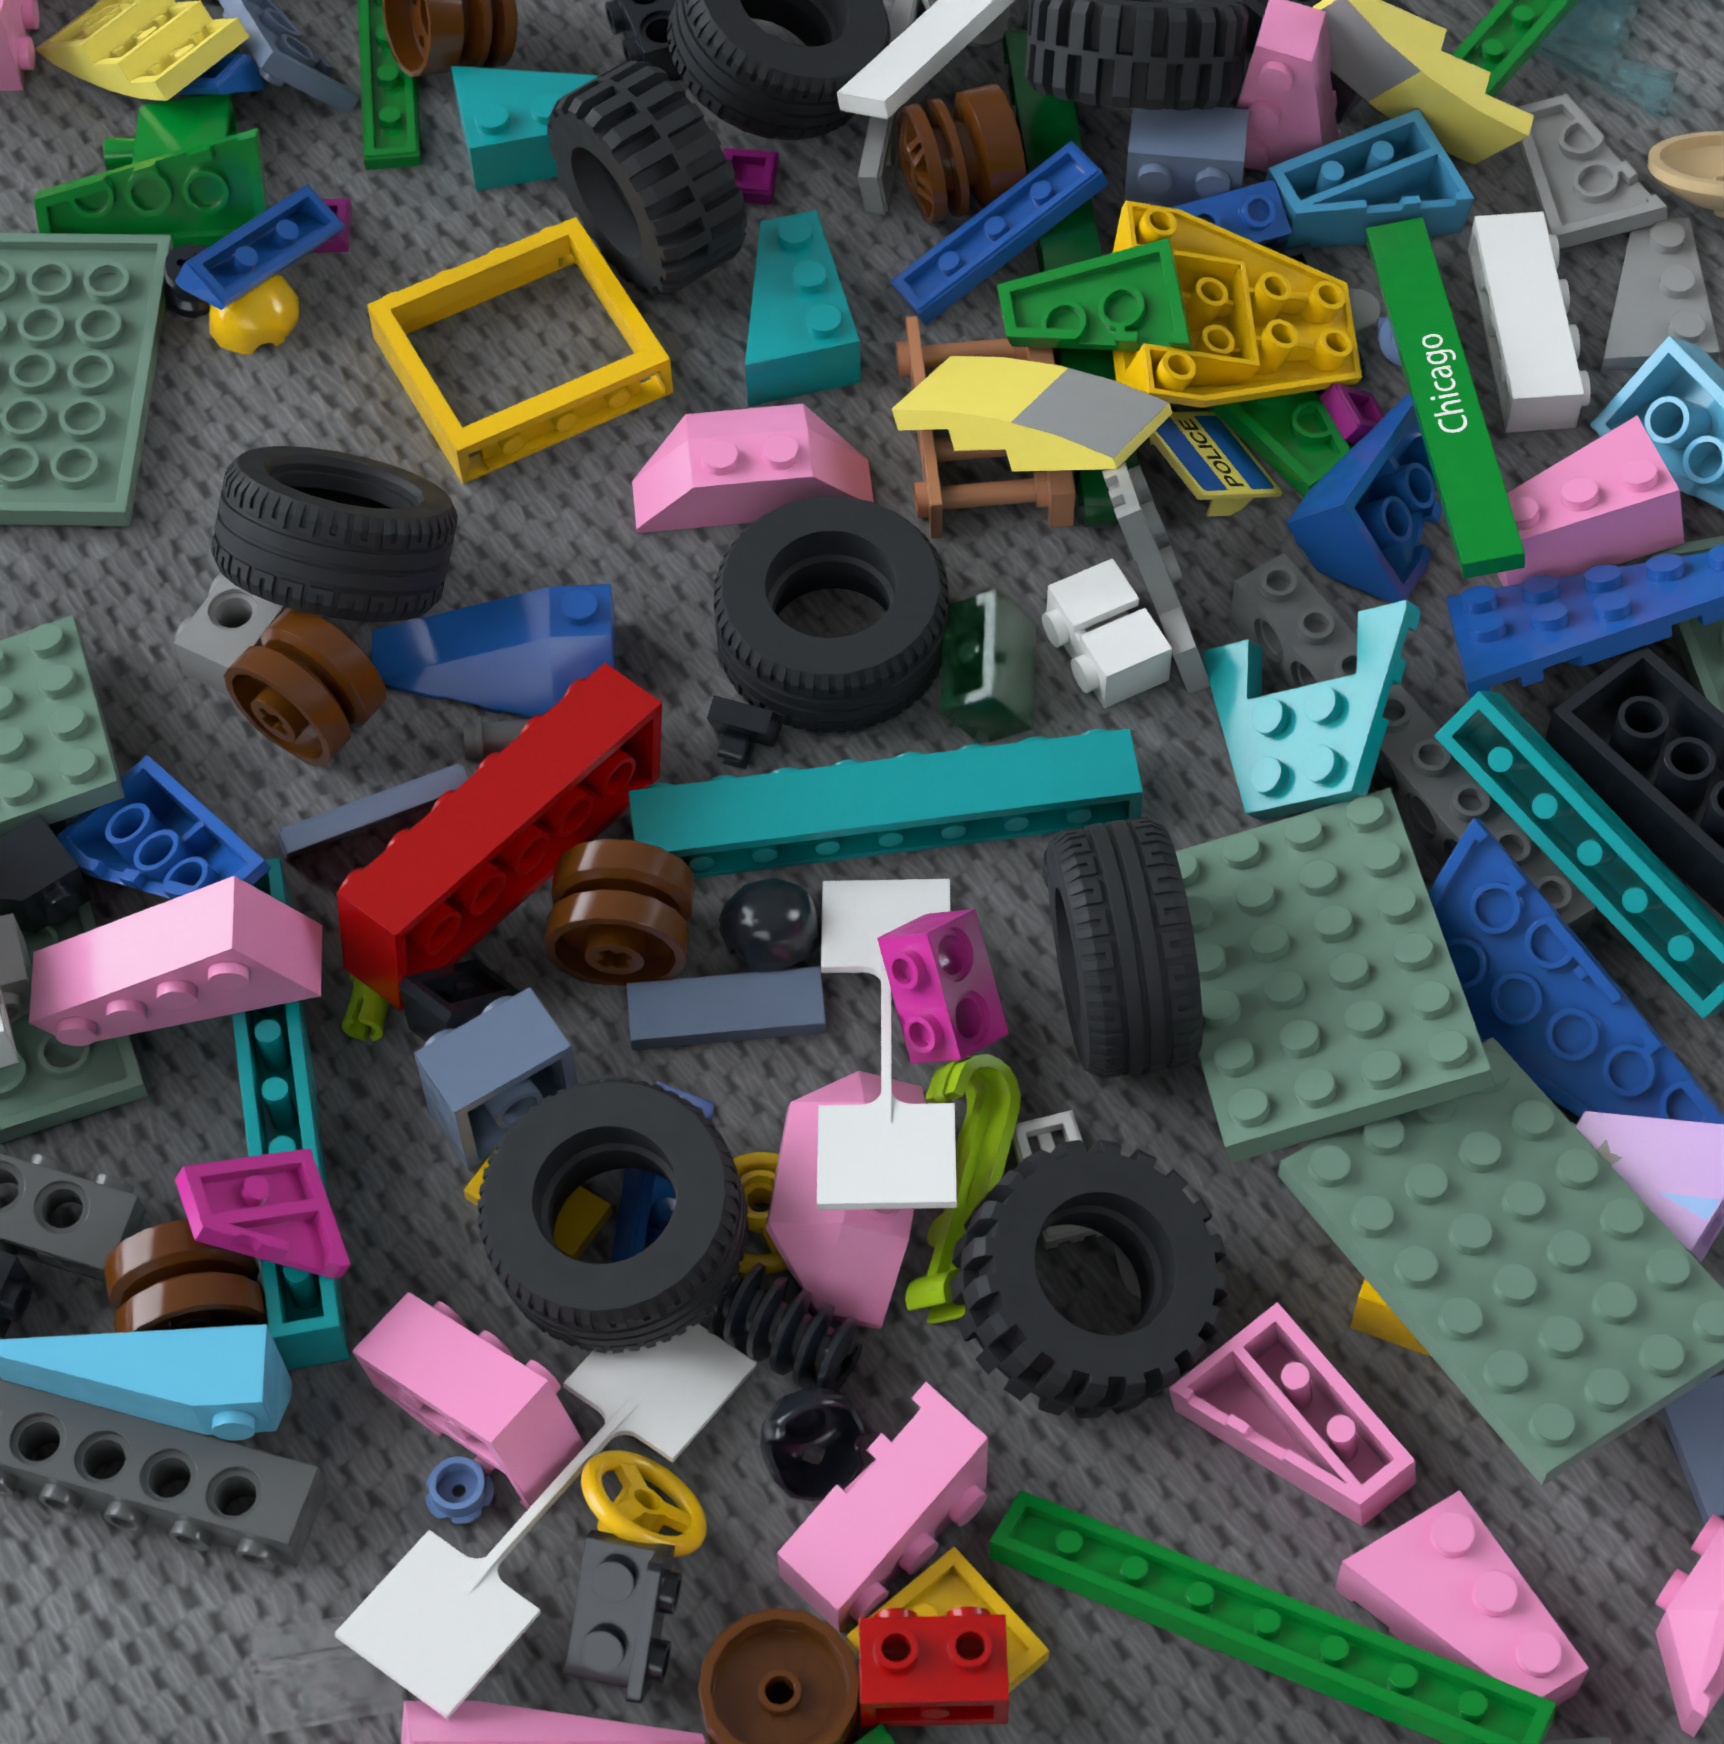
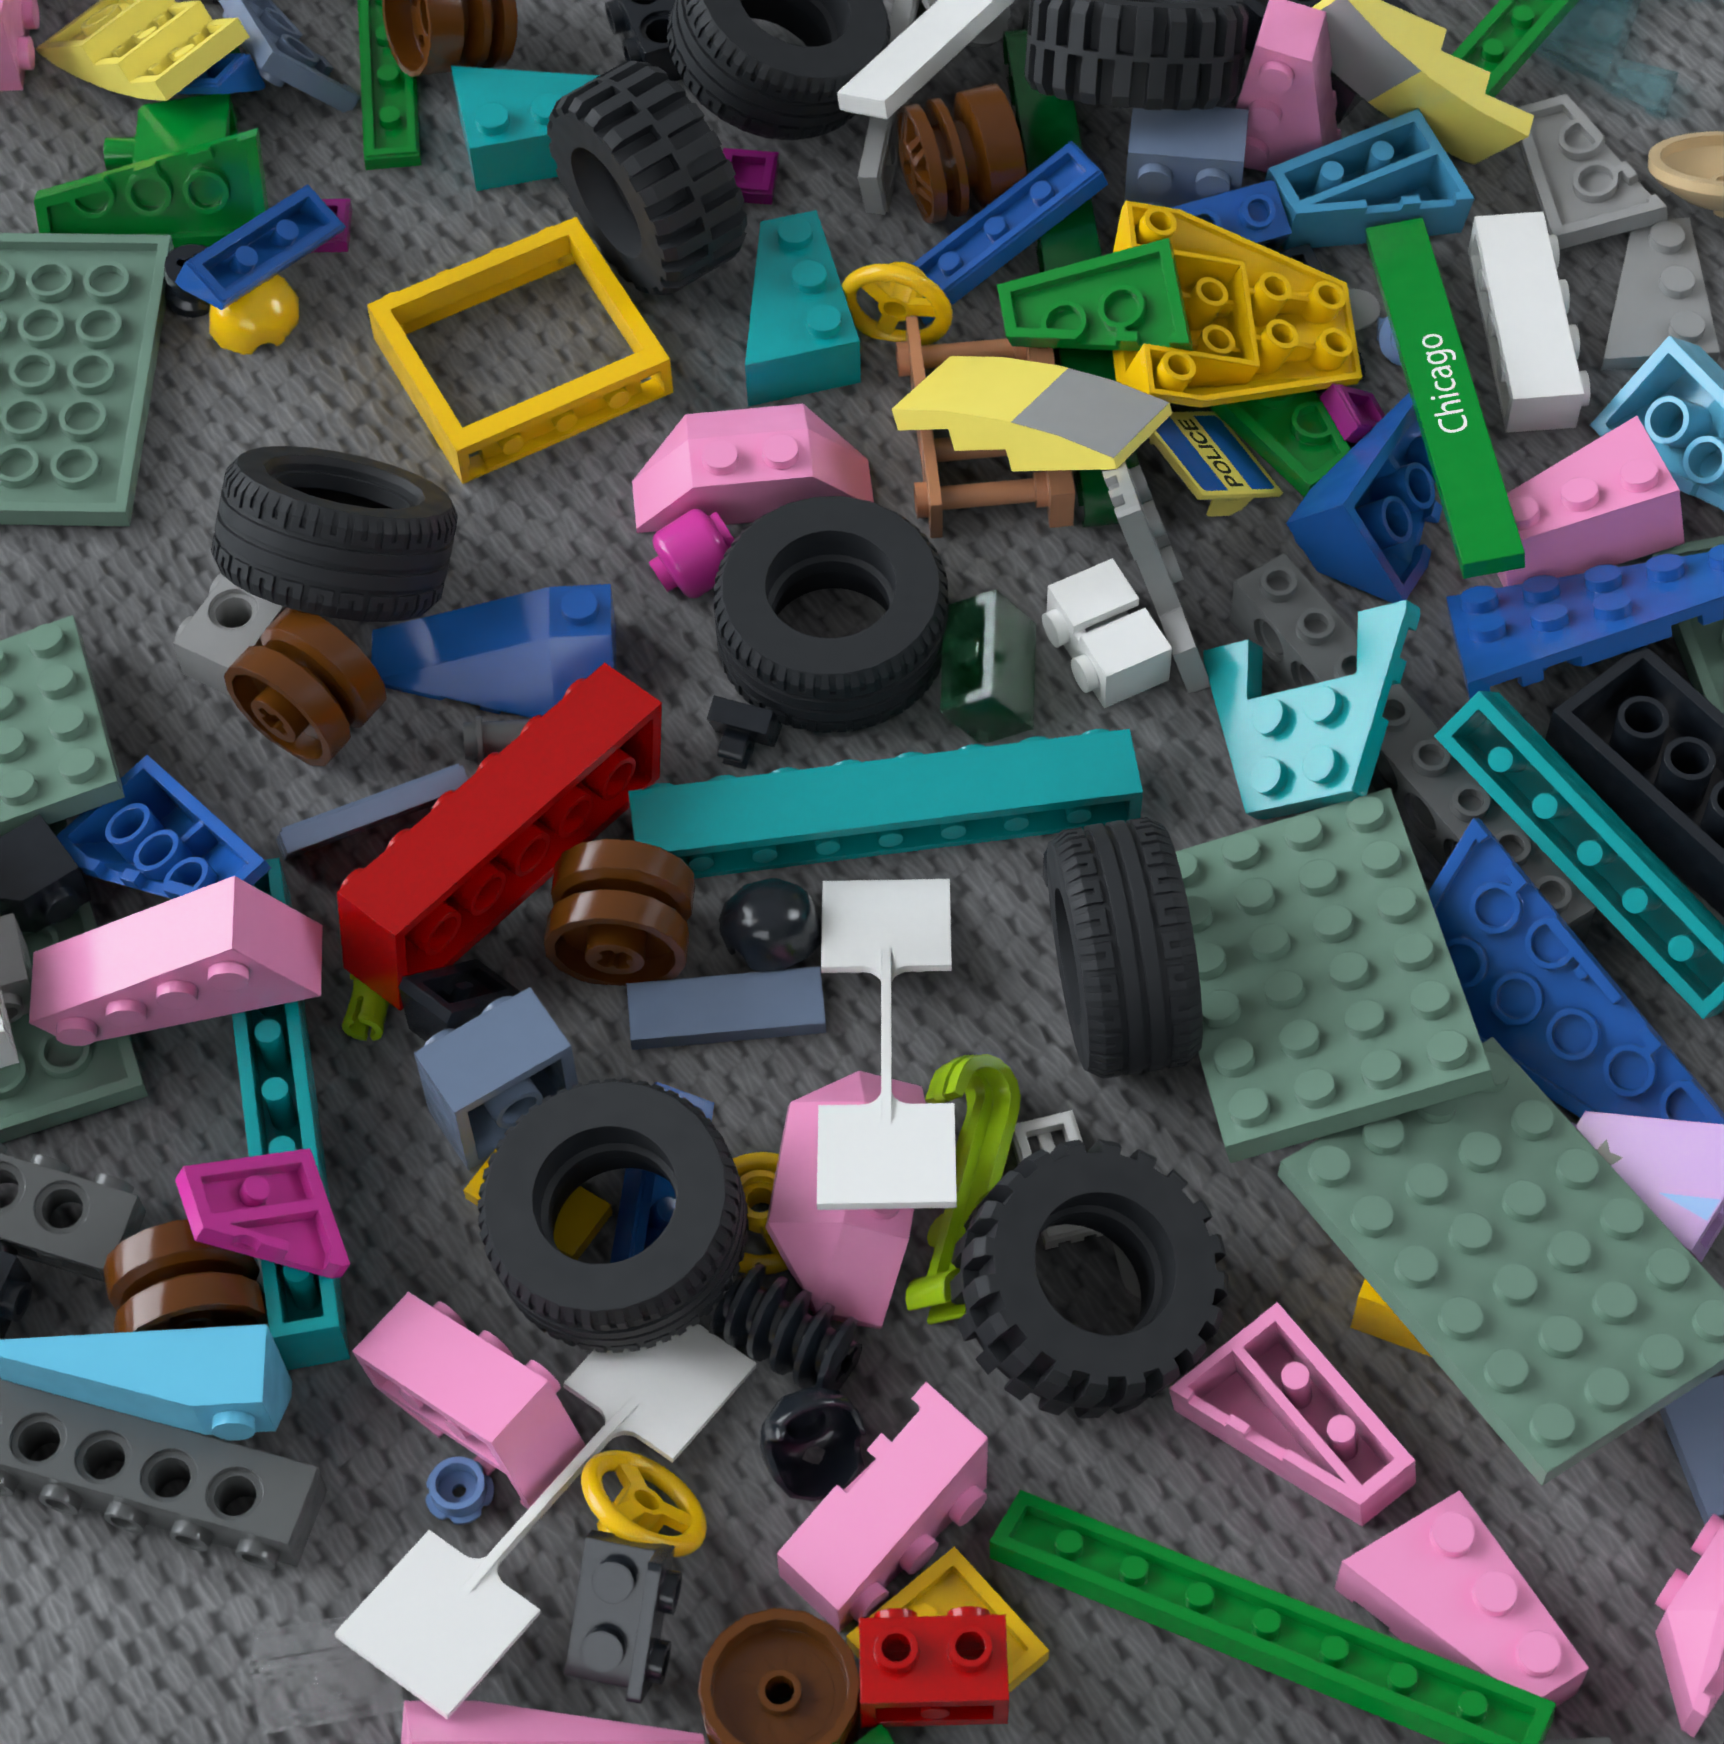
(690, 552): none -> dark pink head
(899, 295): none -> yellow piece
(943, 986): dark pink brick -> none

